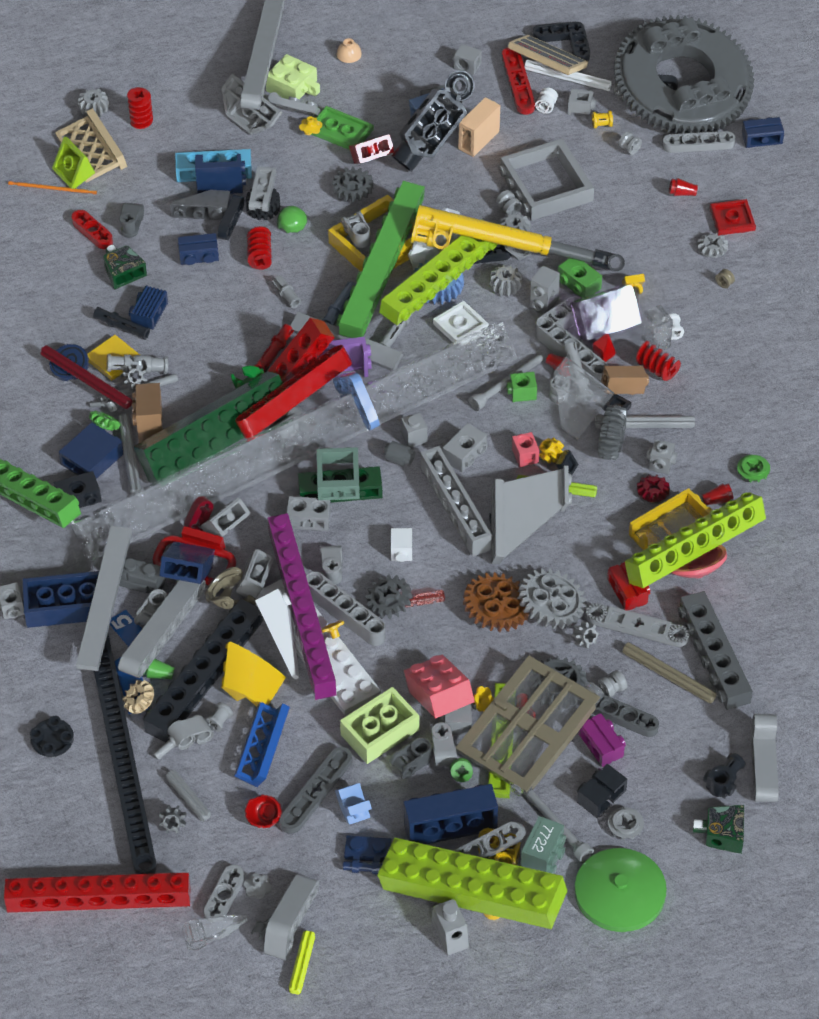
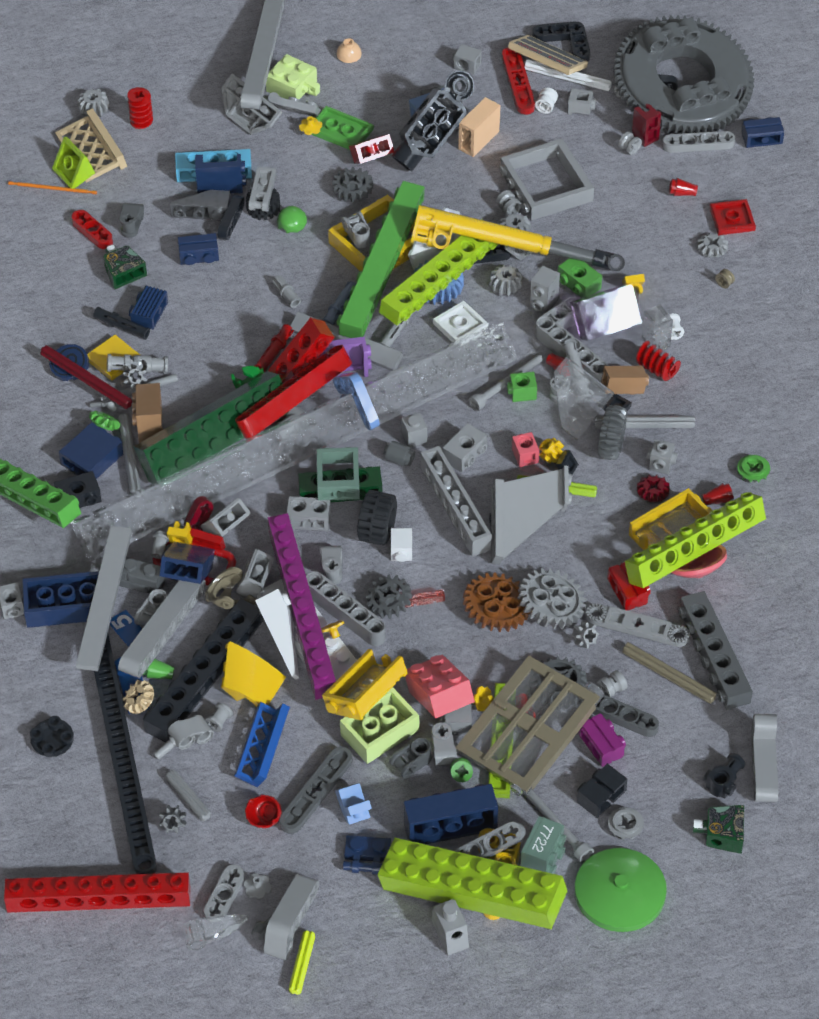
(159, 545): none -> light grey pin
(176, 534): none -> yellow tile
(259, 248): red piece -> none
(363, 685): none -> yellow door
(377, 517): none -> black tyre
(596, 116): yellow bush -> none
(604, 348): red slope -> none
(646, 124): none -> dark red hinge

